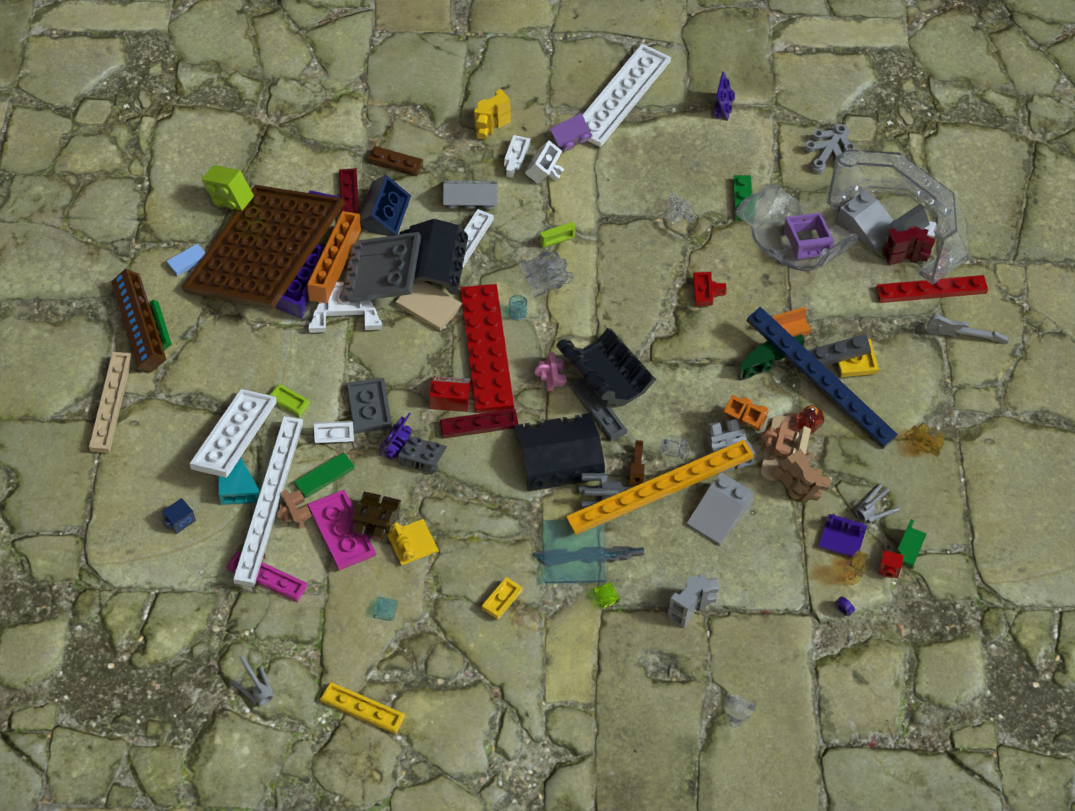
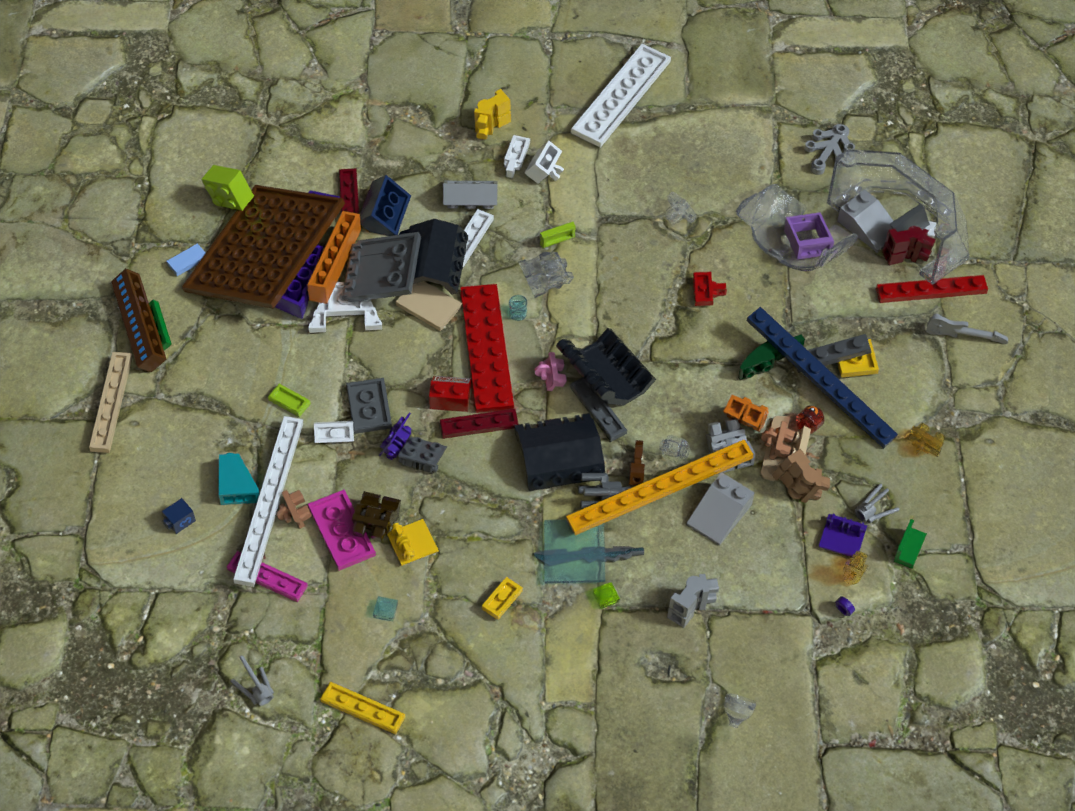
(233, 433): white plate -> none
(324, 475): green tile -> none
(395, 161): reddish brown plate -> none
(571, 132): medium lavender brick -> none
(724, 98): dark purple hinge -> none
(742, 189): green plate -> none
(794, 322): orange panel -> none
(890, 564): red plate -> none

